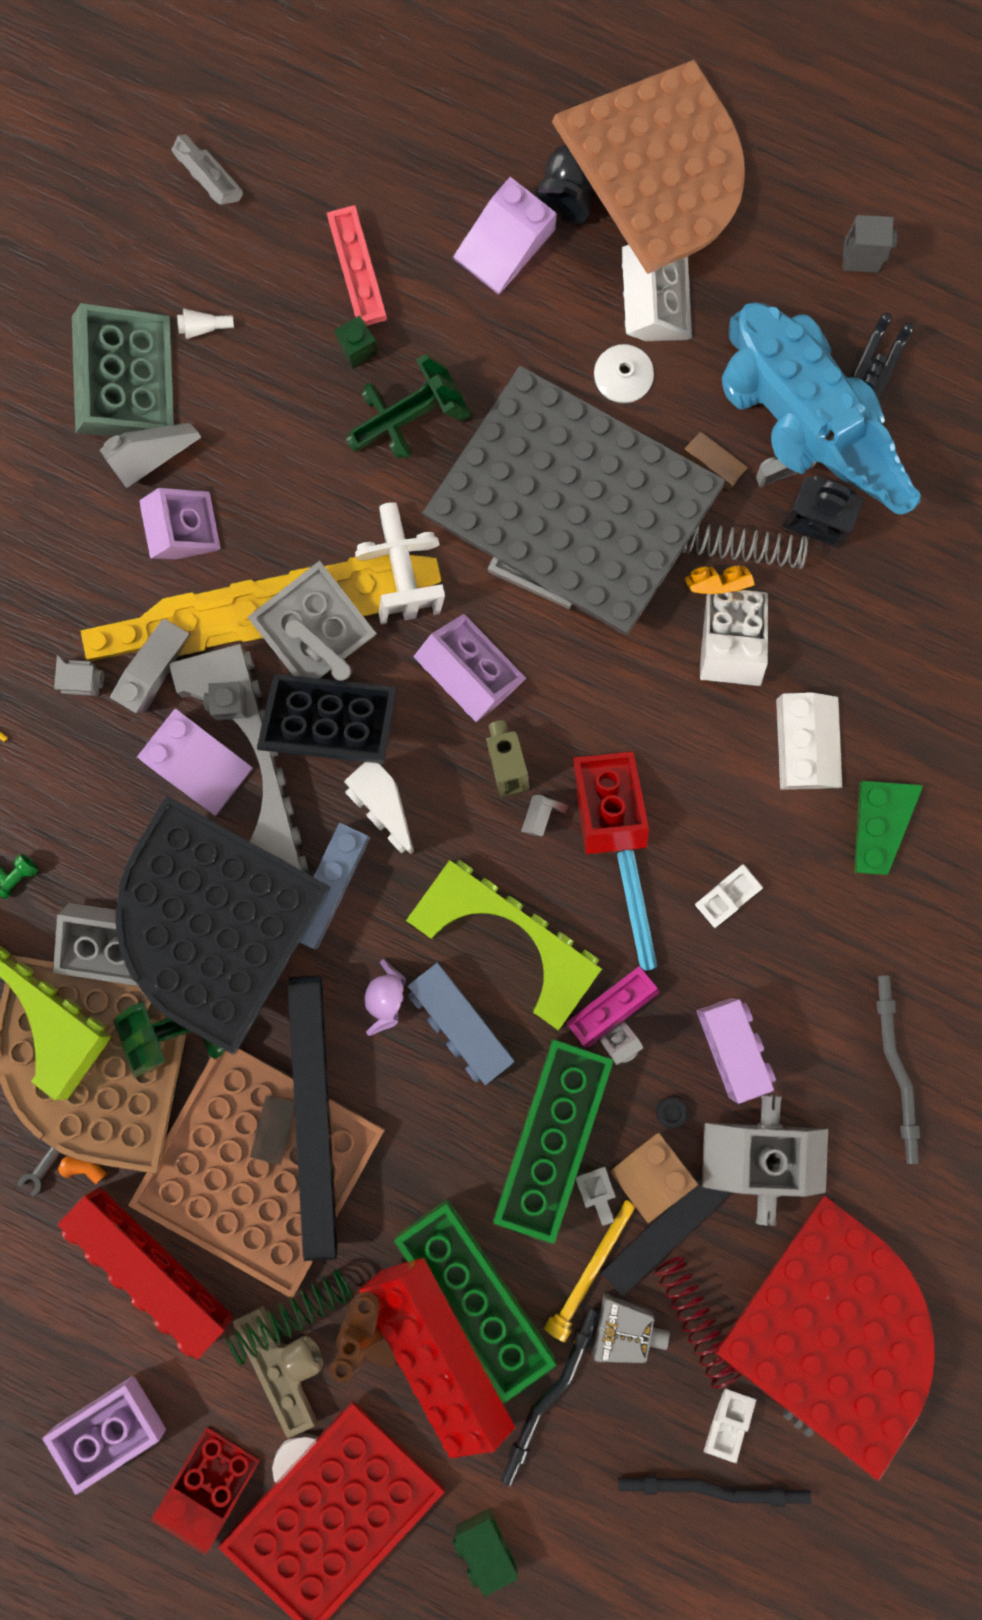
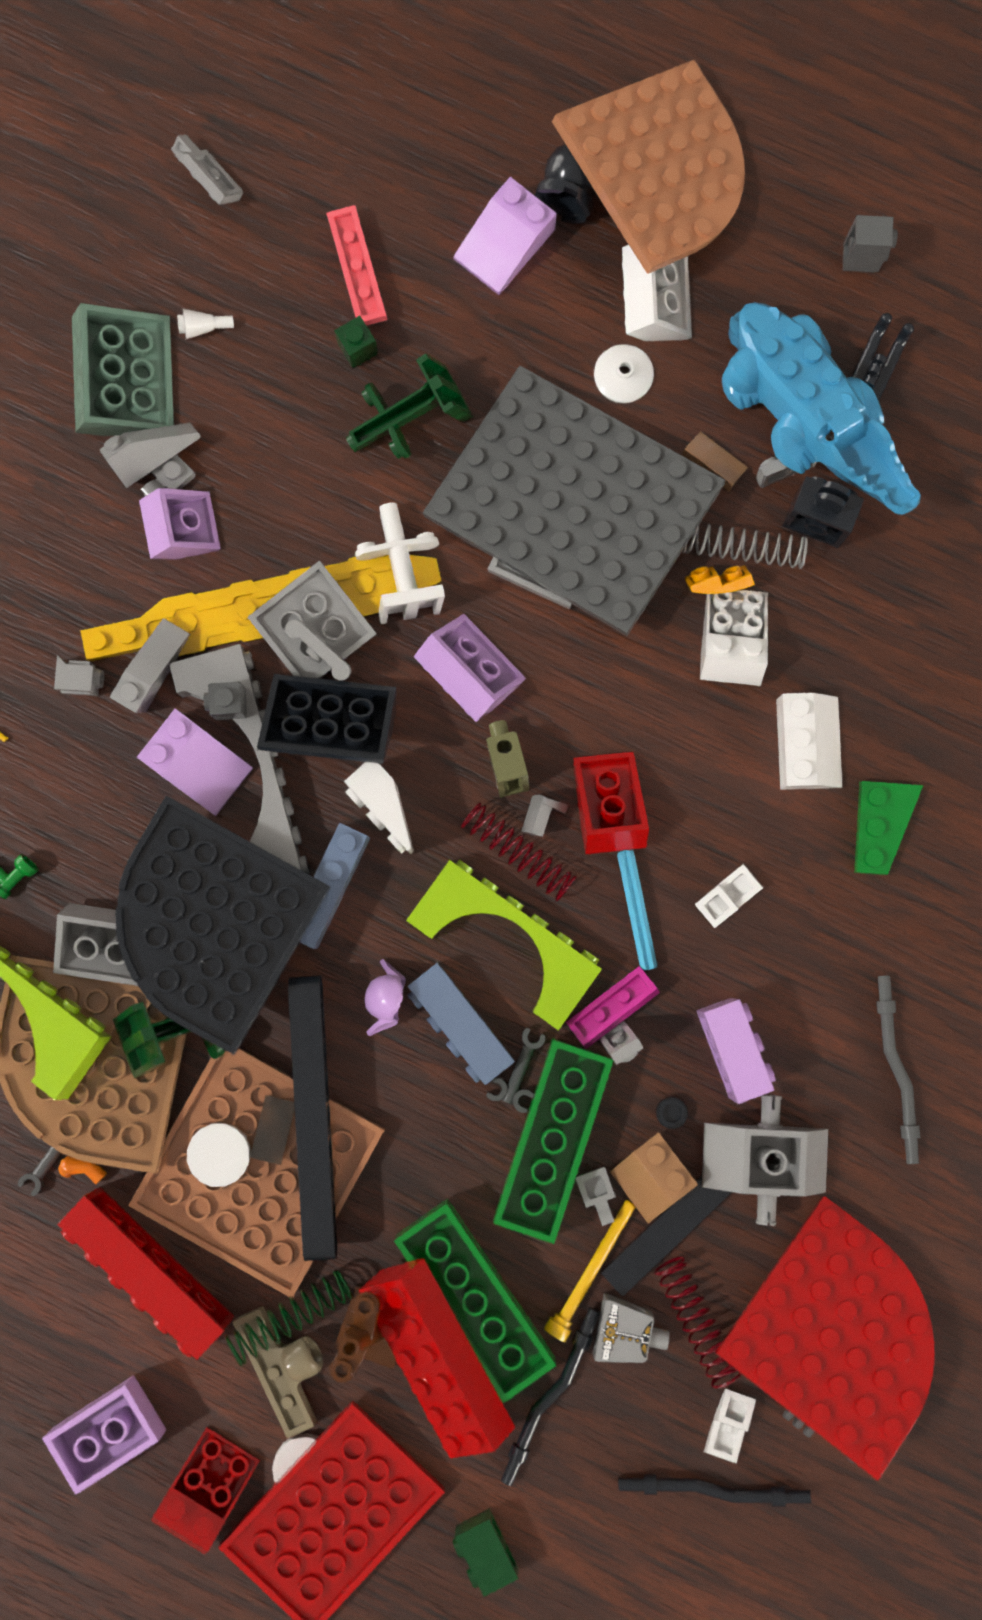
(170, 475): none -> light grey plate
(218, 1154): none -> white tile
(510, 1093): none -> dark grey bar
(563, 889): none -> dark red piece

